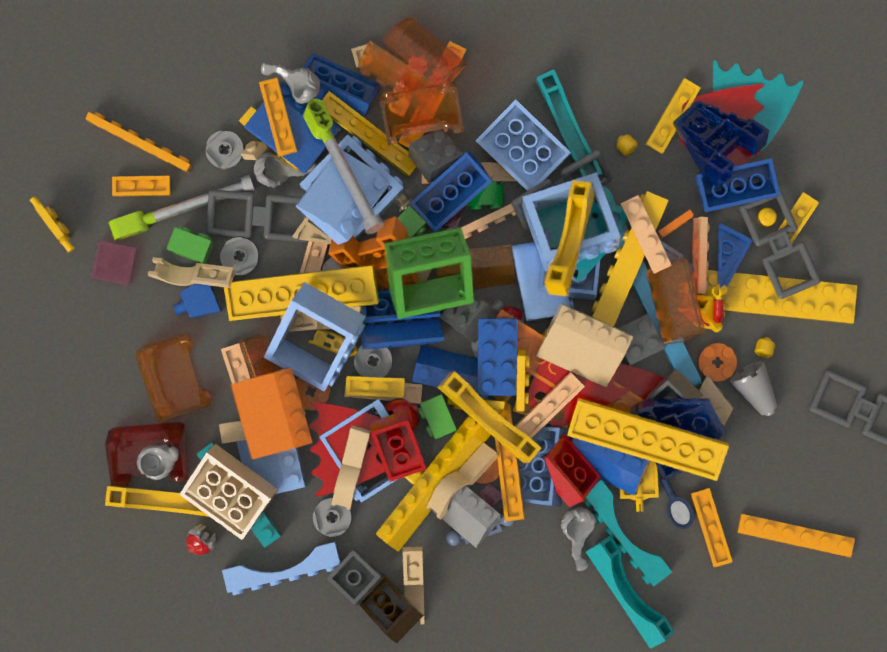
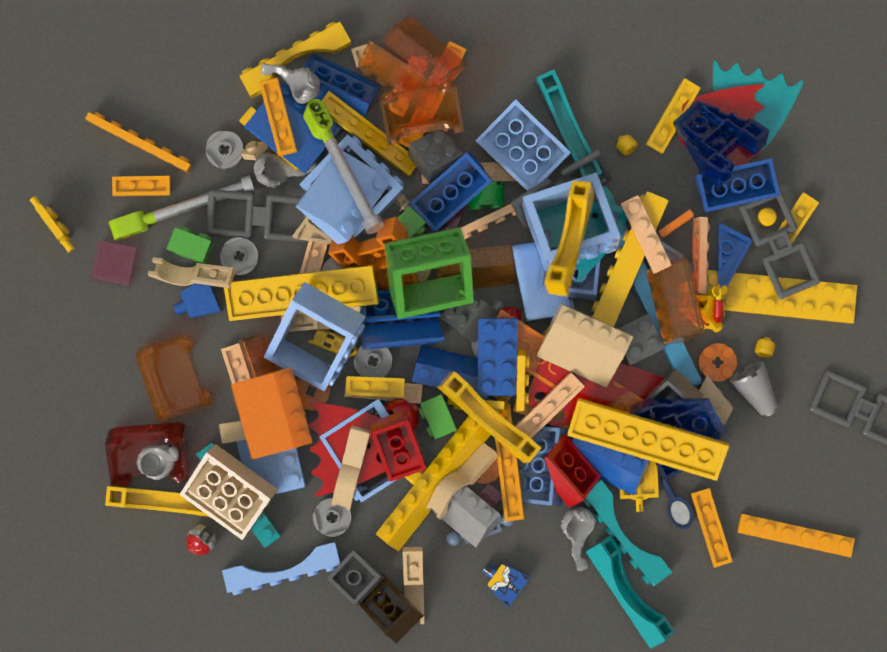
(330, 40): none -> yellow arch
(505, 582): none -> torso

